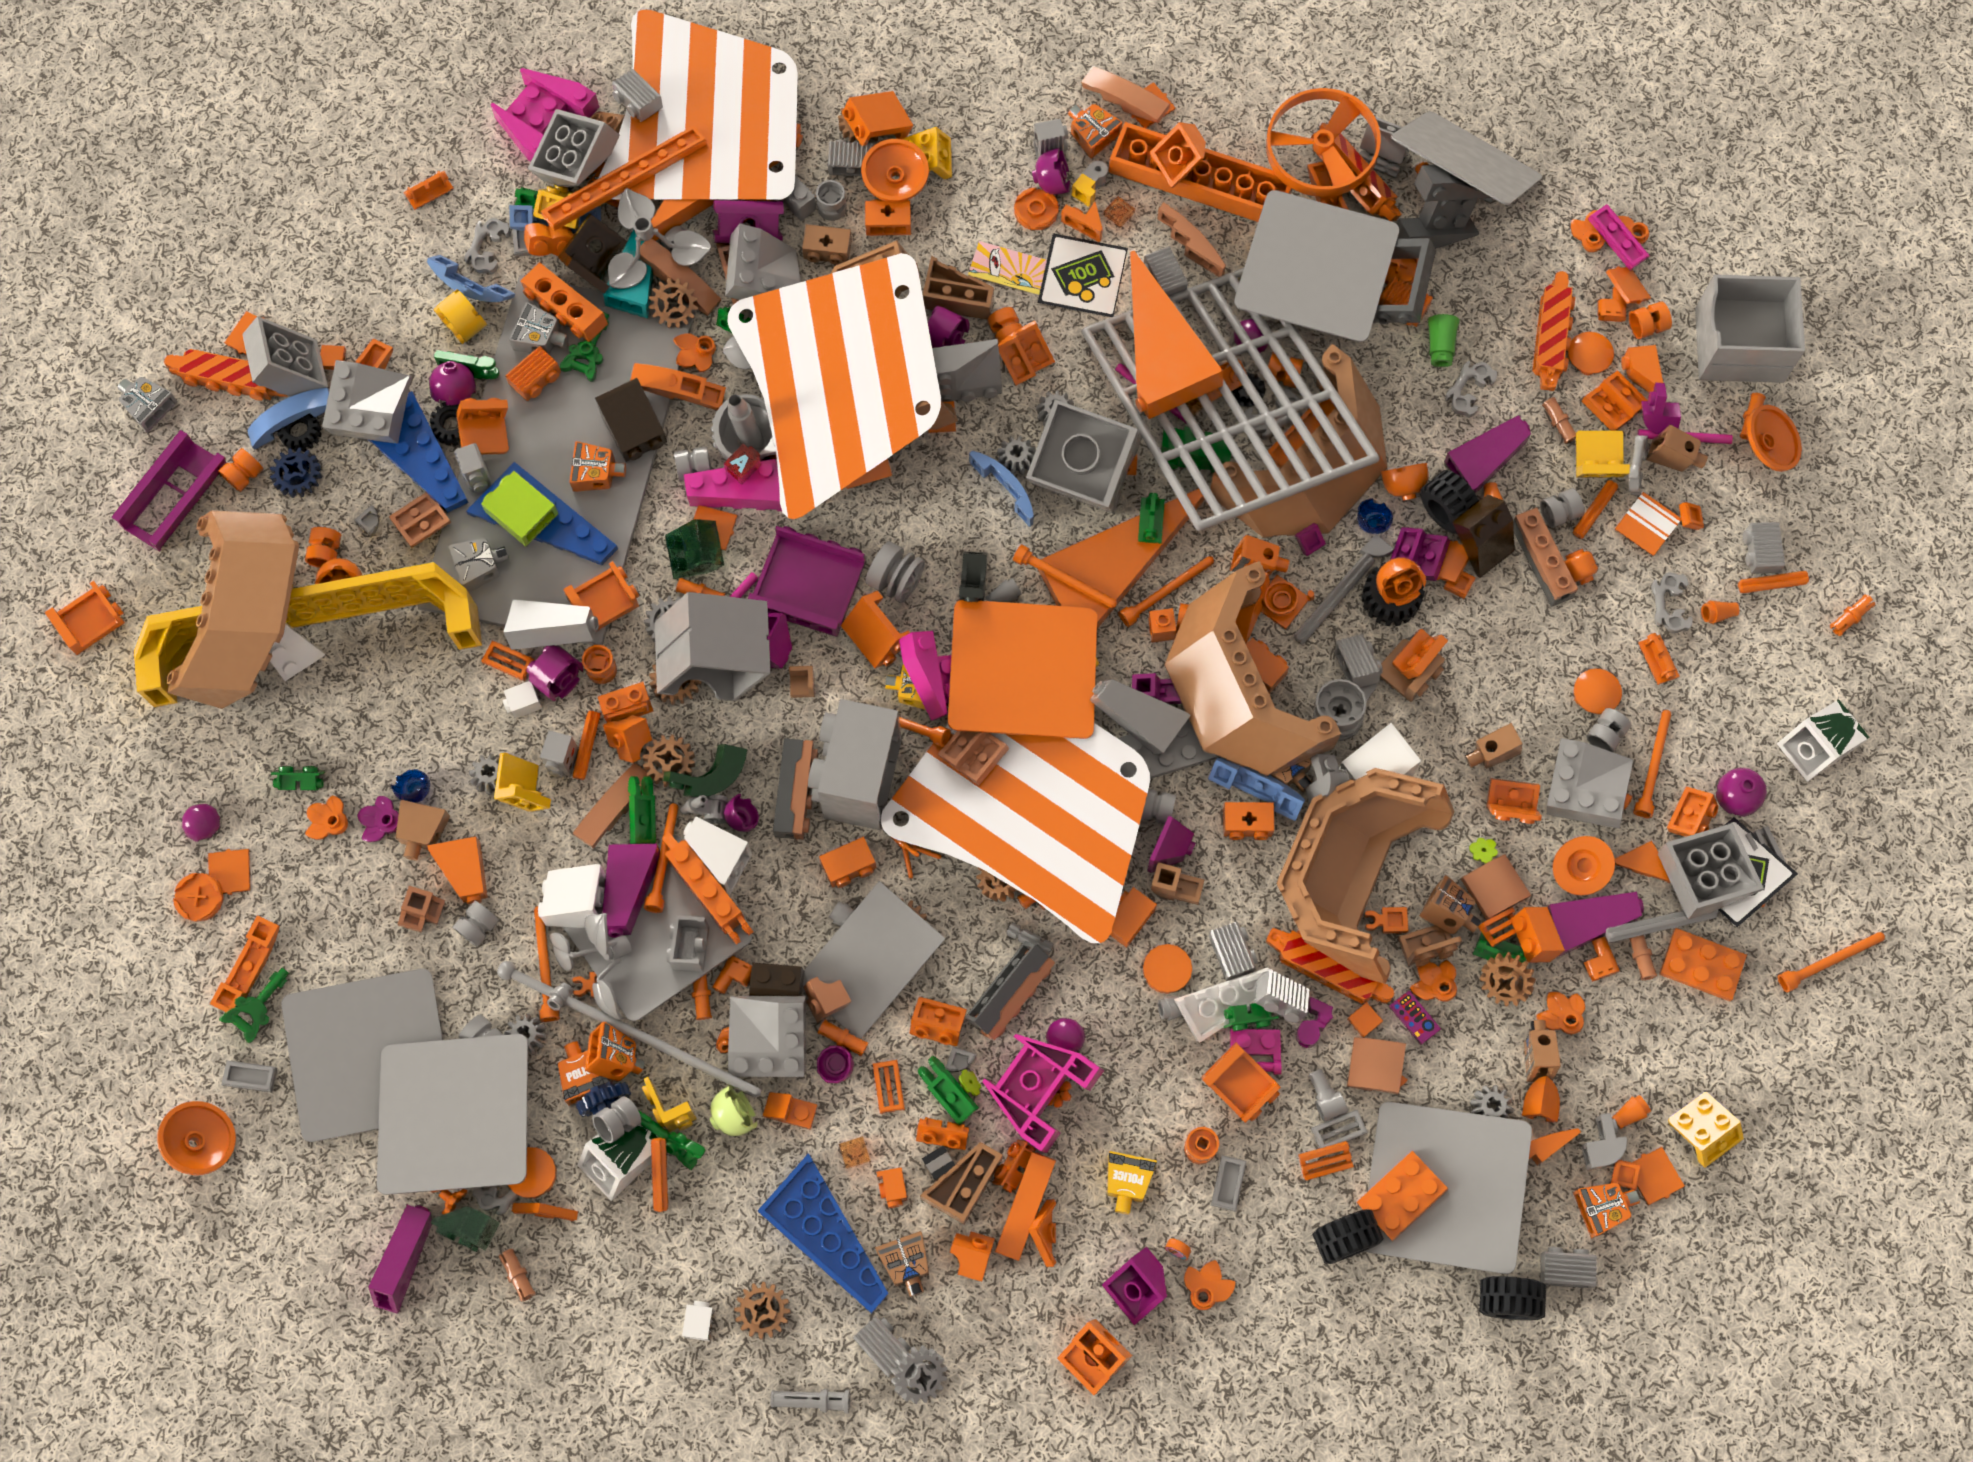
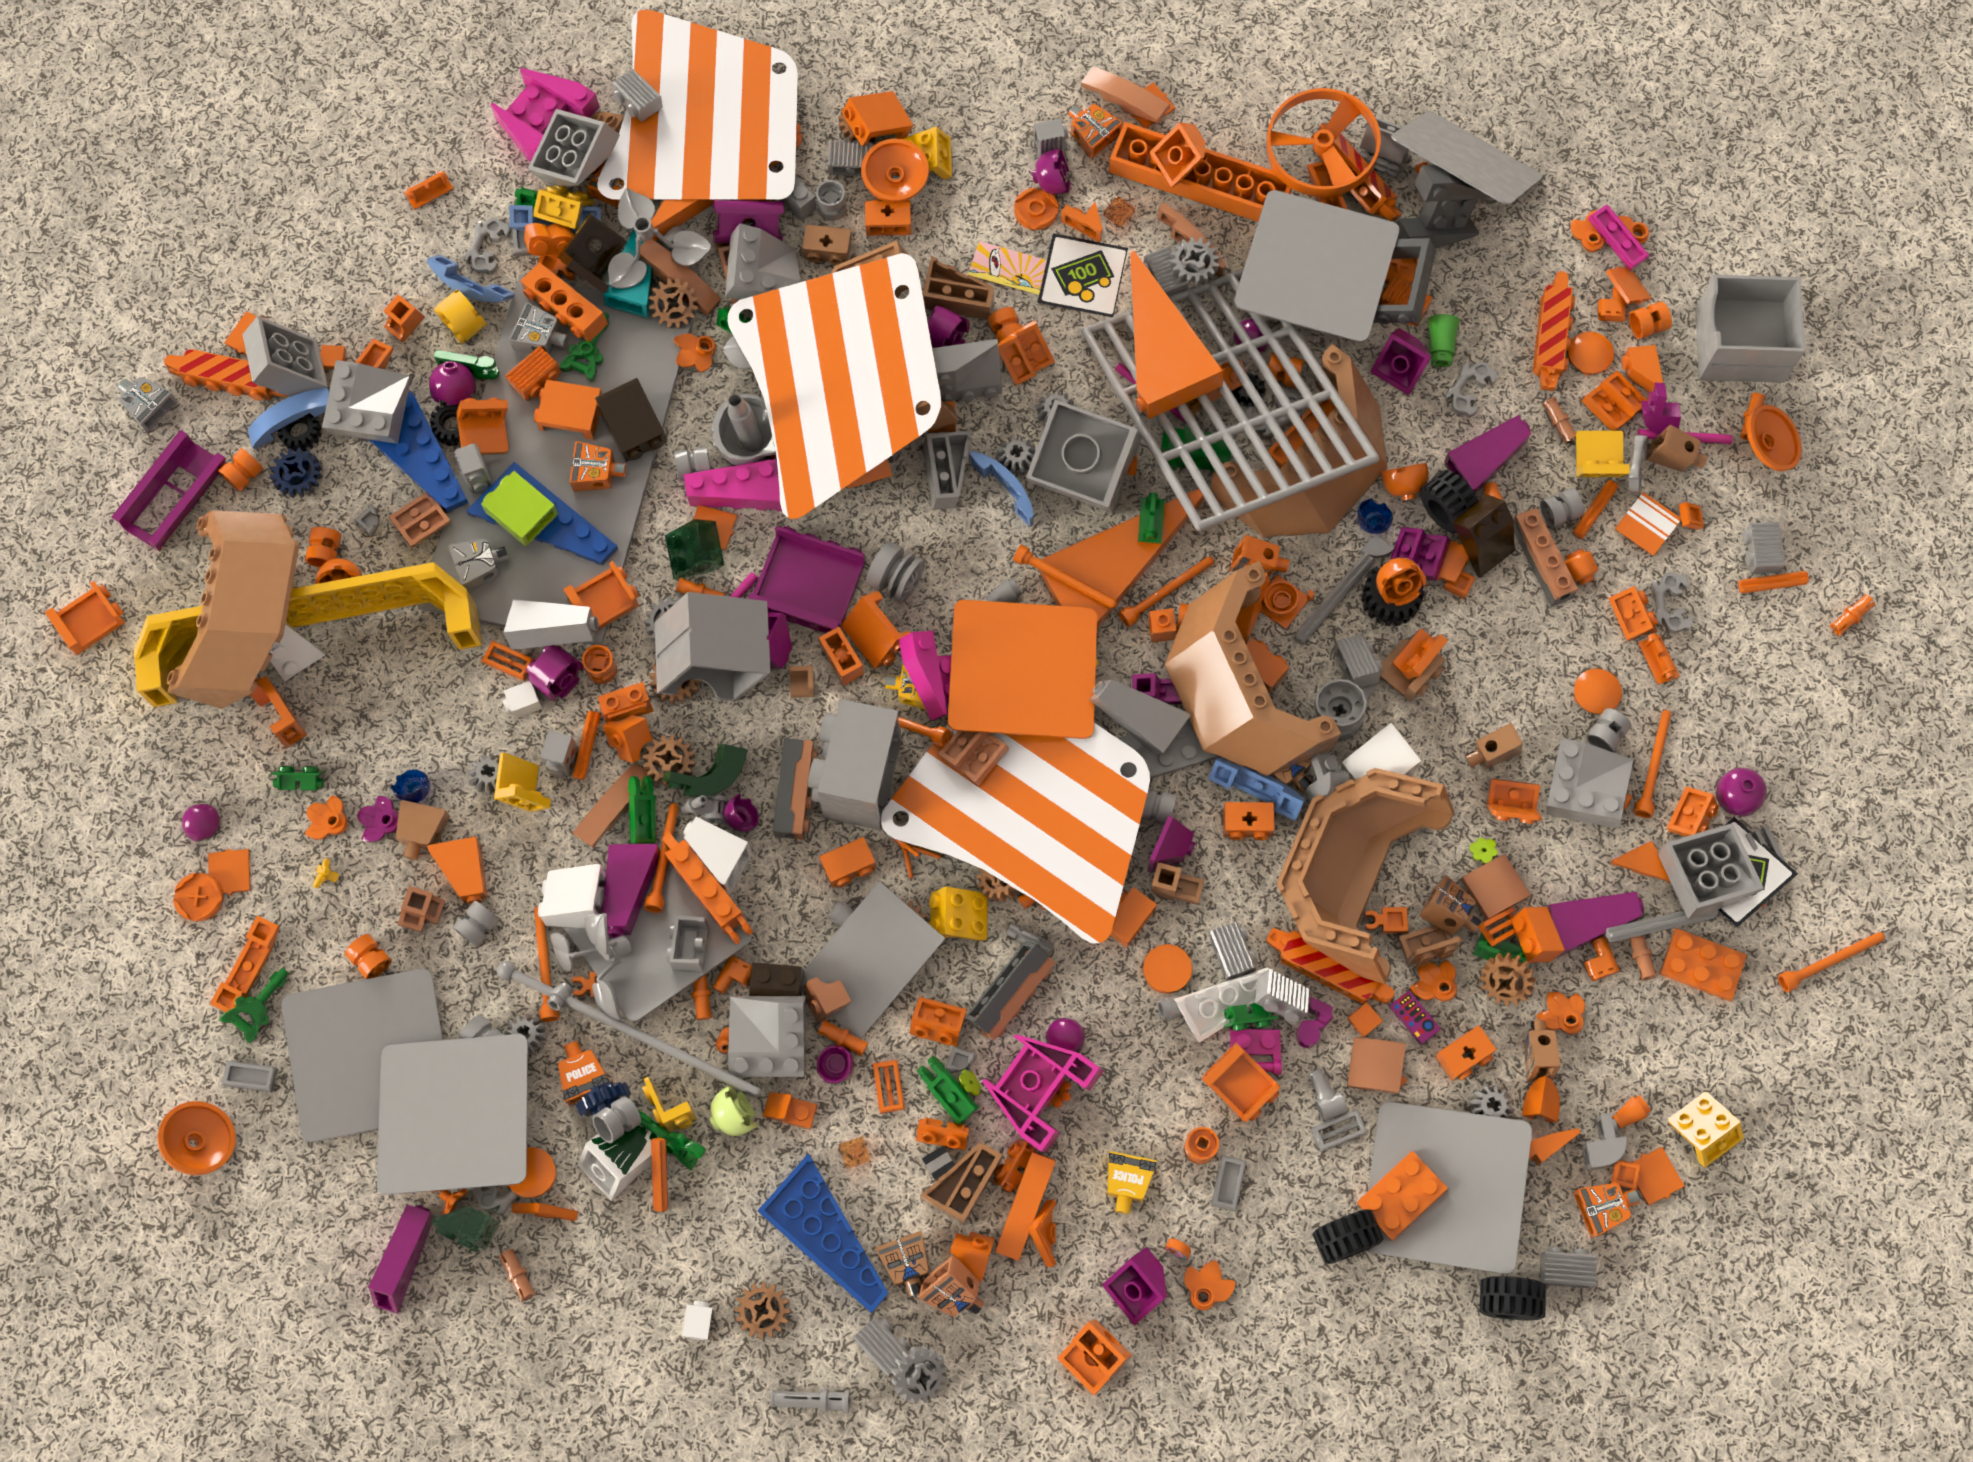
(288, 728): none -> orange panel
(325, 874): none -> yellow plant
(367, 956): none -> orange wheel
(402, 318): none -> orange brick
(556, 266): none -> orange plate
(568, 408): none -> orange panel
(612, 1053): orange torso -> none
(624, 177): orange tile -> none
(679, 385): orange slope -> none
(743, 463): clear red brick -> none
(841, 656): none -> orange brick
(892, 1187): orange brick -> none
(945, 464): none -> light grey wedge
(951, 1288): none -> nougat torso
(959, 913): none -> yellow bracket
(973, 576): pearl dark grey arch -> none
(1092, 178): leg -> none
(1194, 261): none -> light grey gear
(1310, 539): magenta tile -> none
(1346, 1155): orange tile -> none
(1401, 361): none -> magenta slope
(1473, 1041): none -> orange brick
(1583, 865): orange hat -> none
(1633, 613): none -> orange bracket
(1717, 611): orange cone -> none
(1823, 740): white slope -> none

